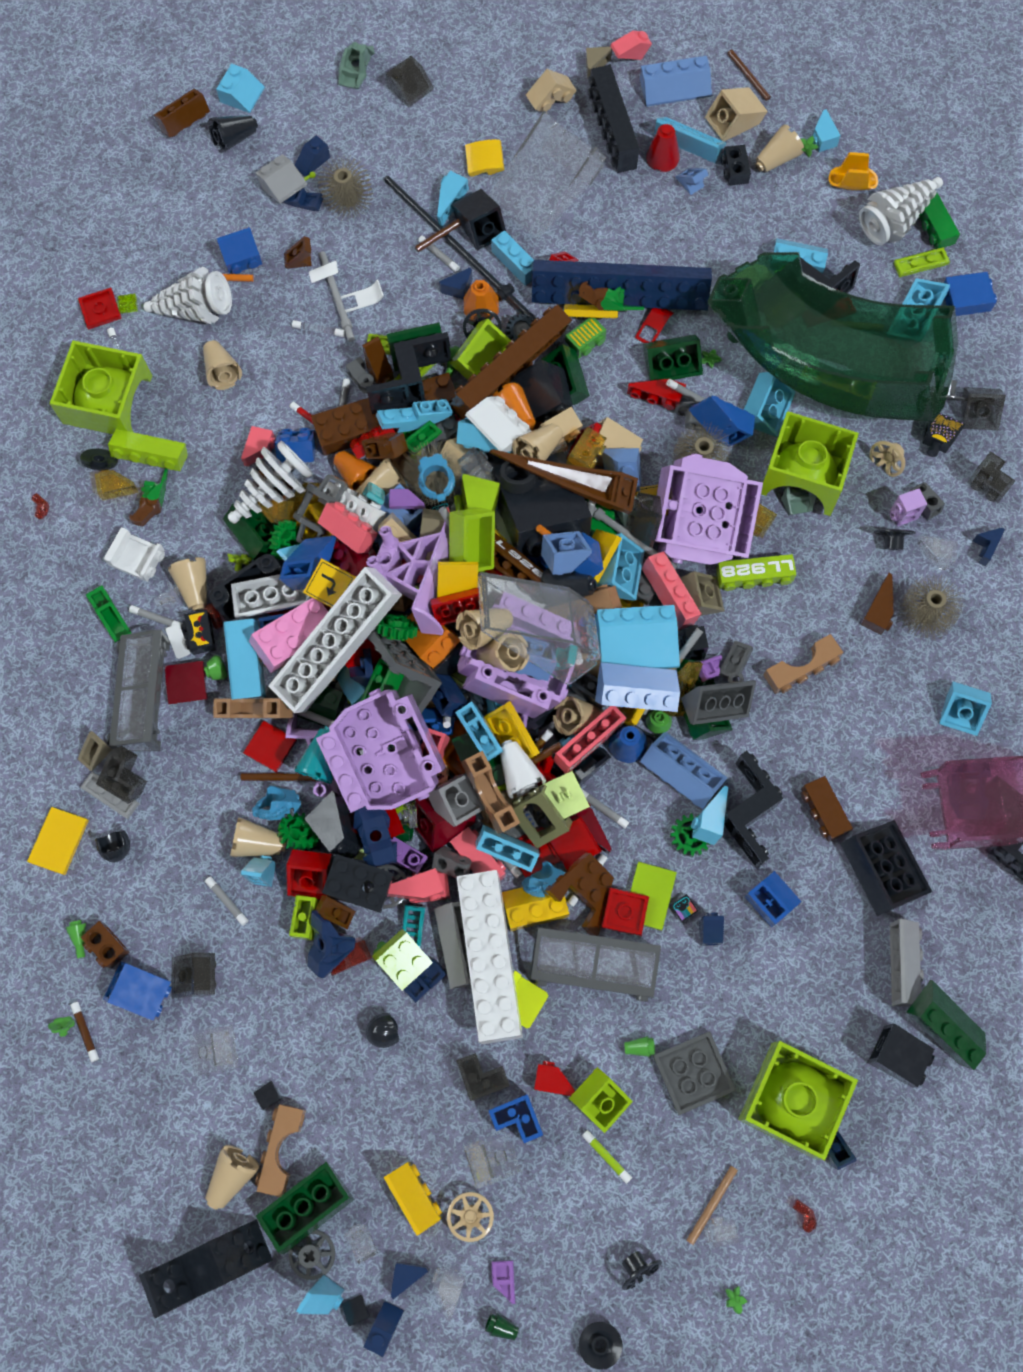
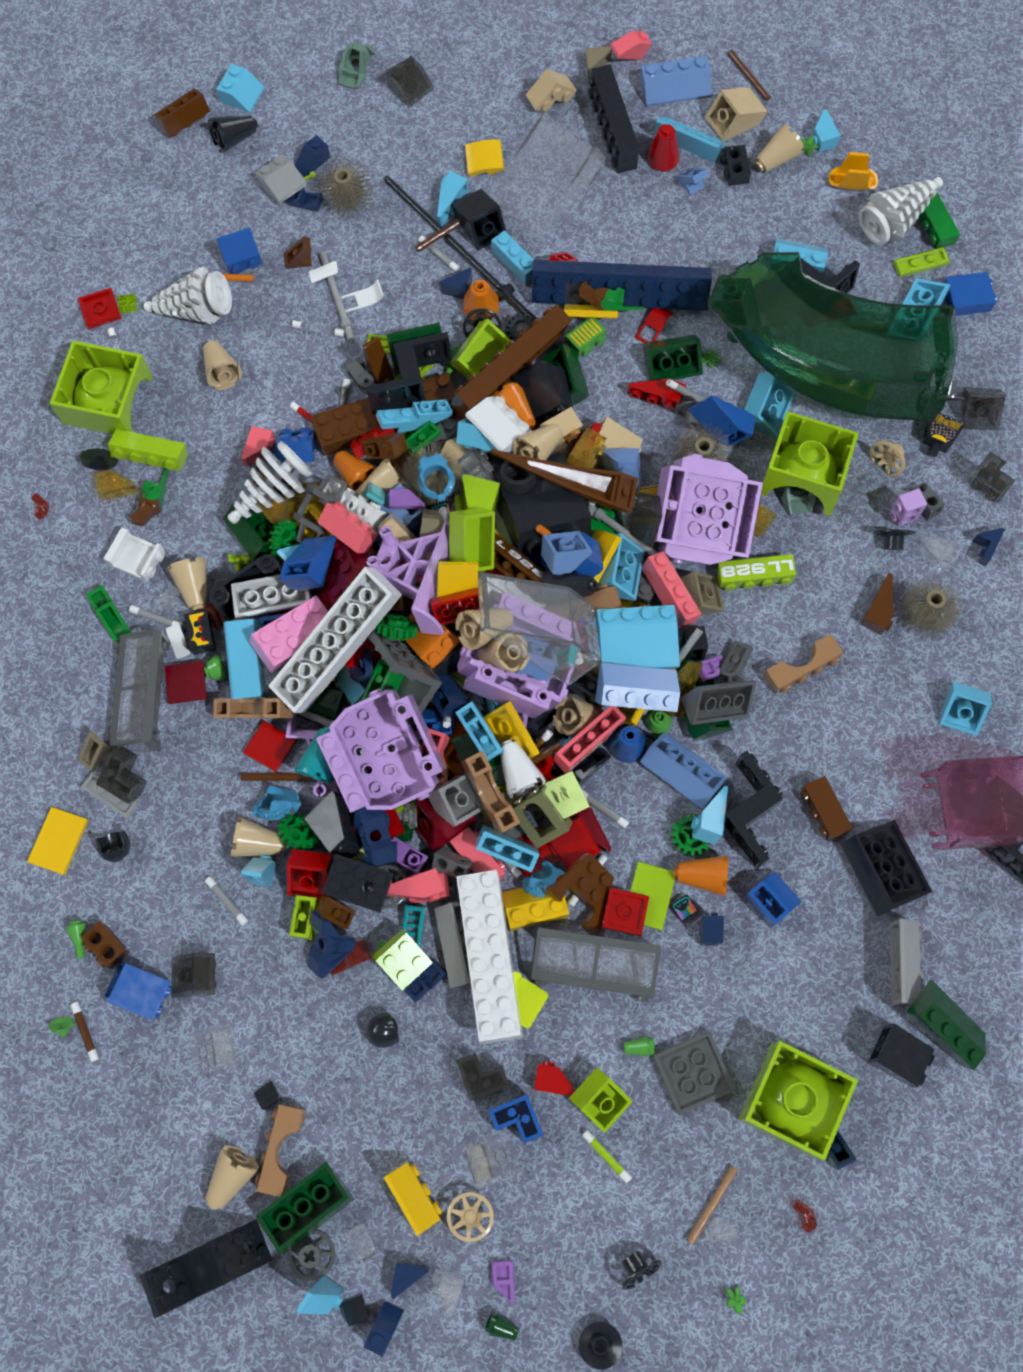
(328, 583): yellow piece -> none
(704, 874): none -> orange cone

